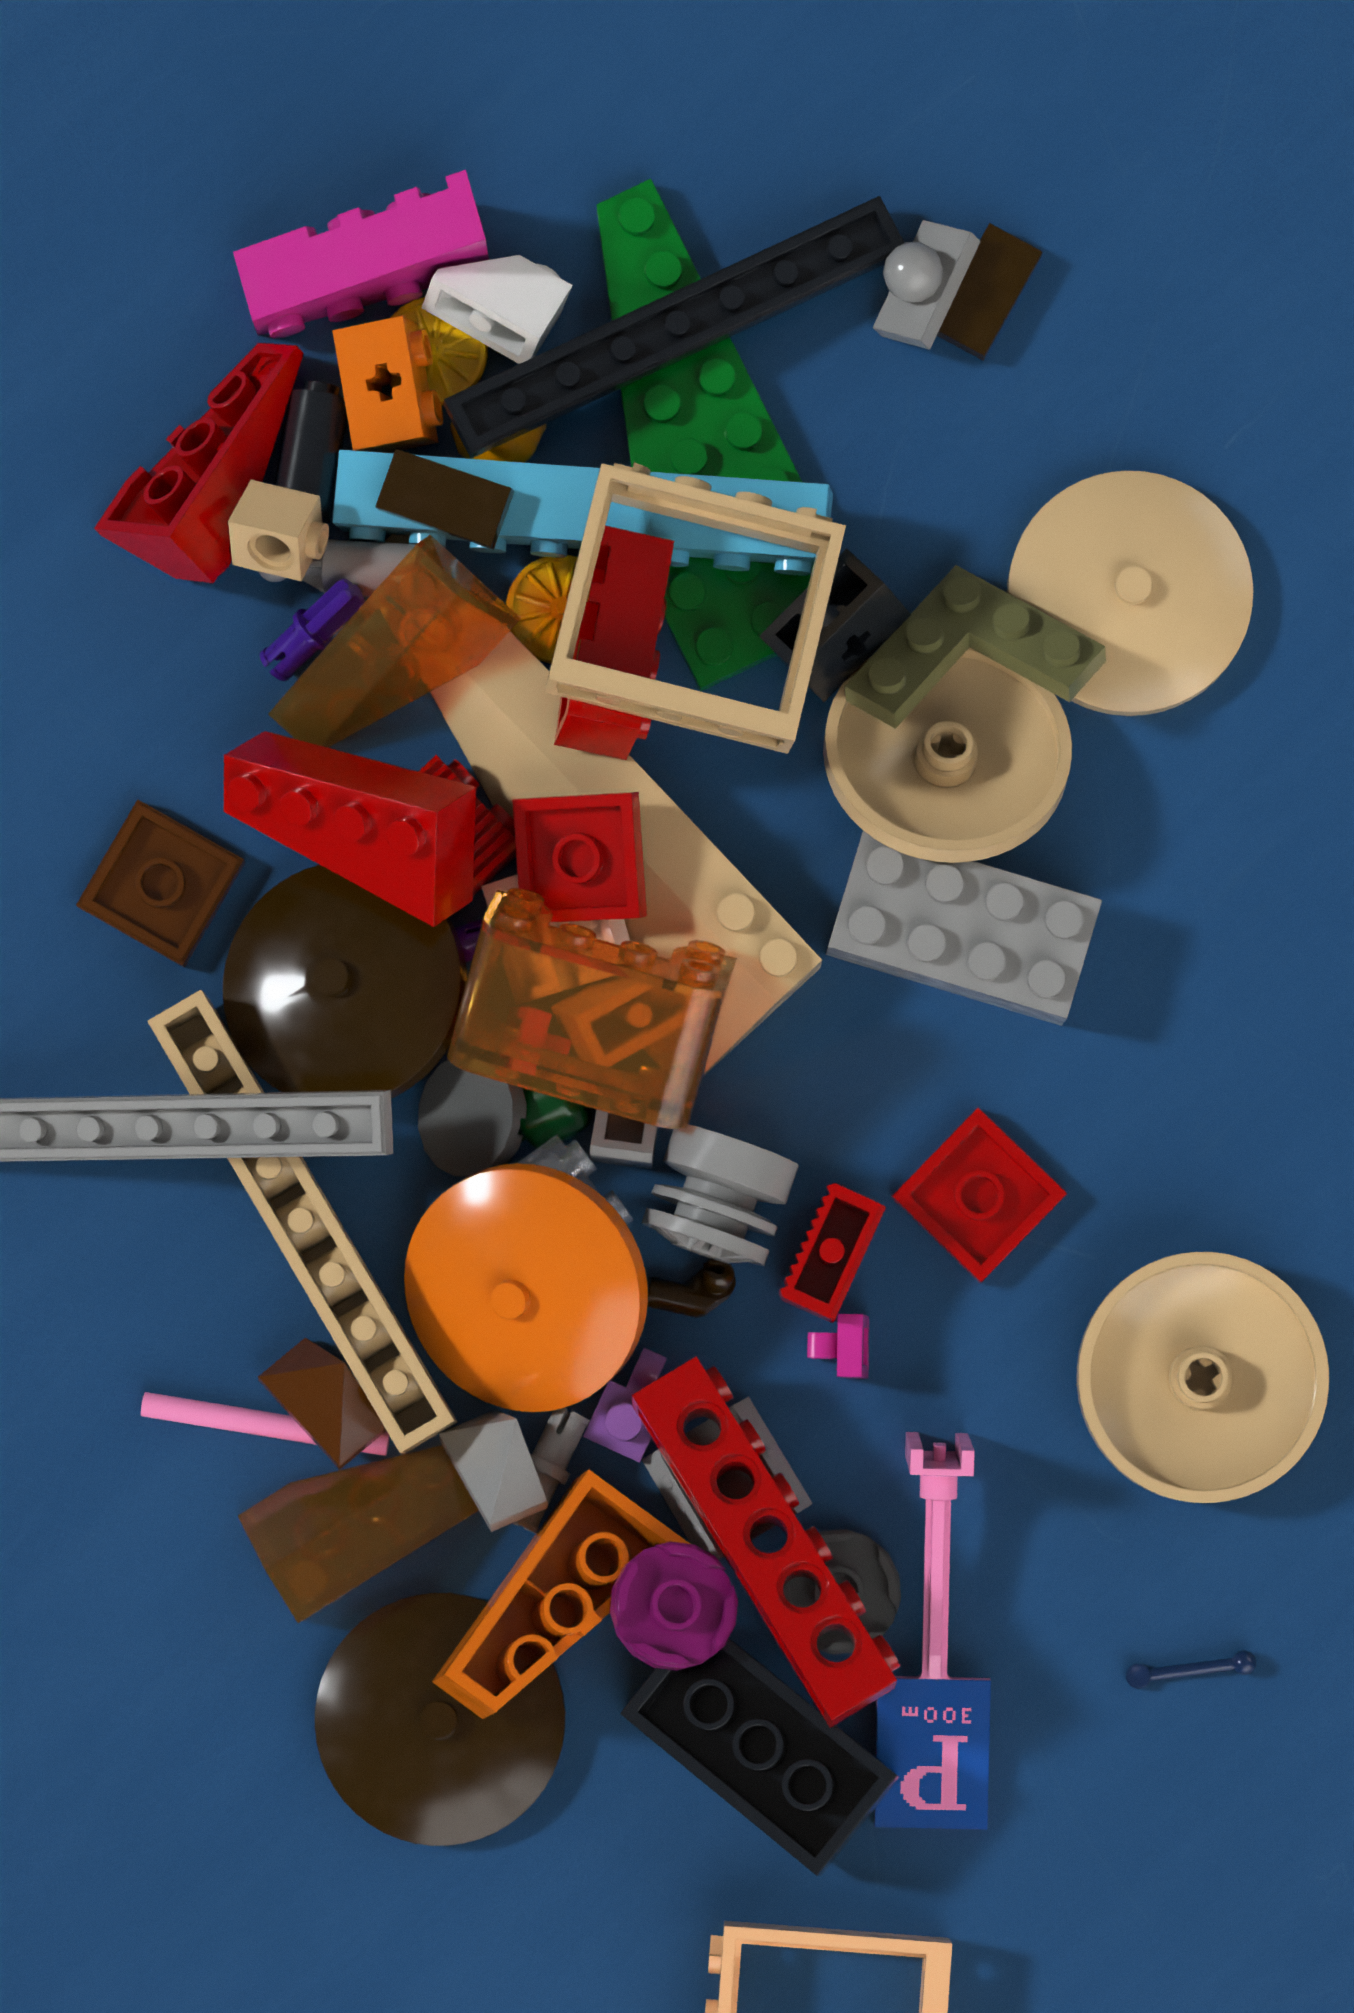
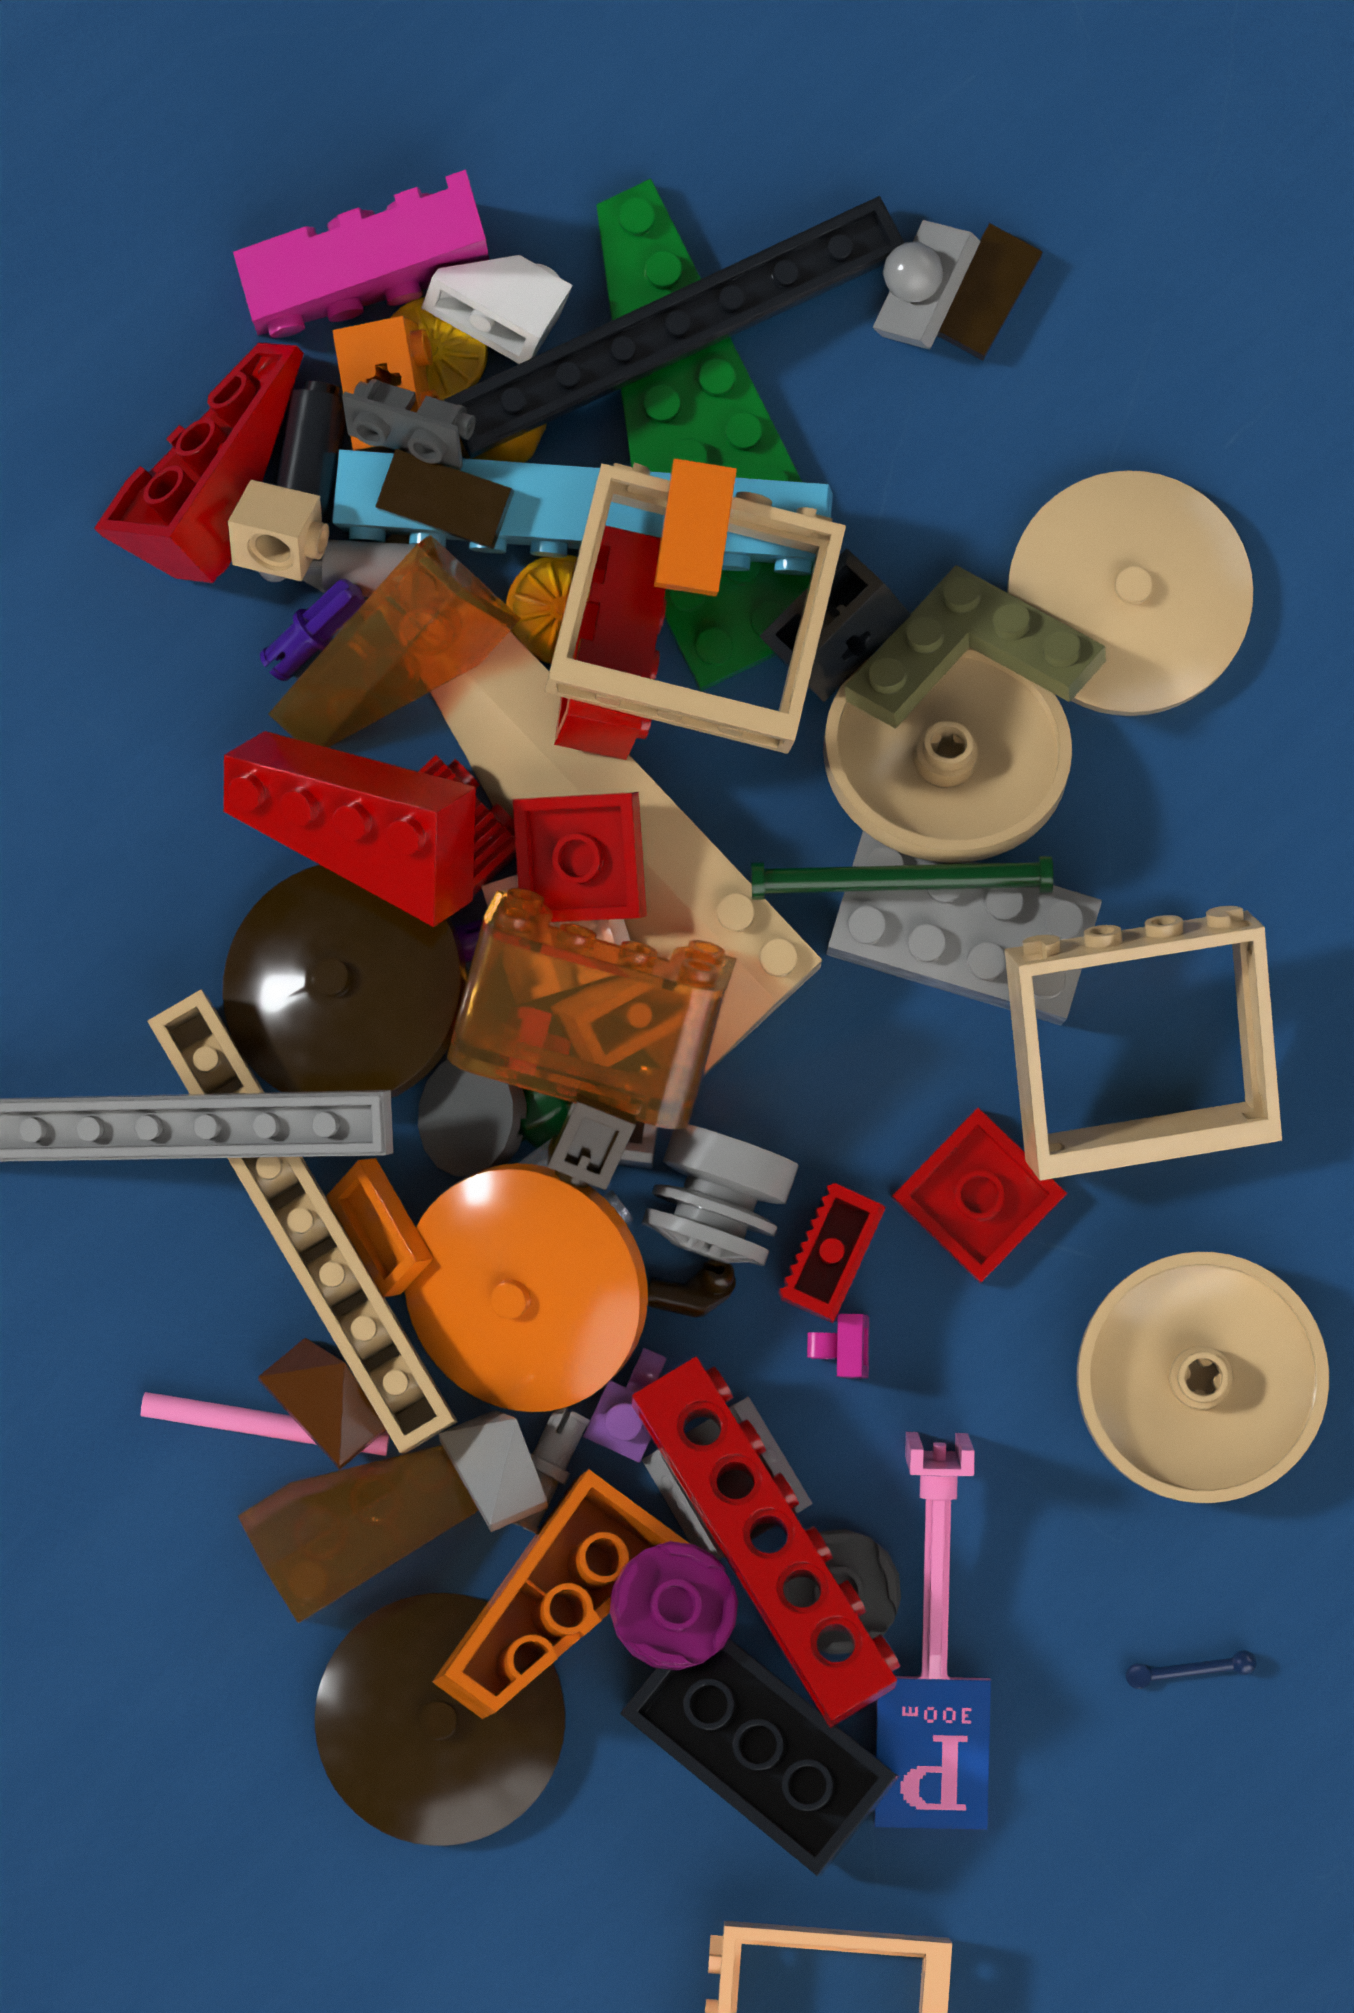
(160, 883): reddish brown tile -> none
(379, 1227): none -> orange tile
(383, 417): none -> dark grey hinge
(590, 1143): none -> dark brown bracket
(695, 527): none -> orange tile
(902, 877): none -> dark green bar
(1161, 1136): none -> tan window

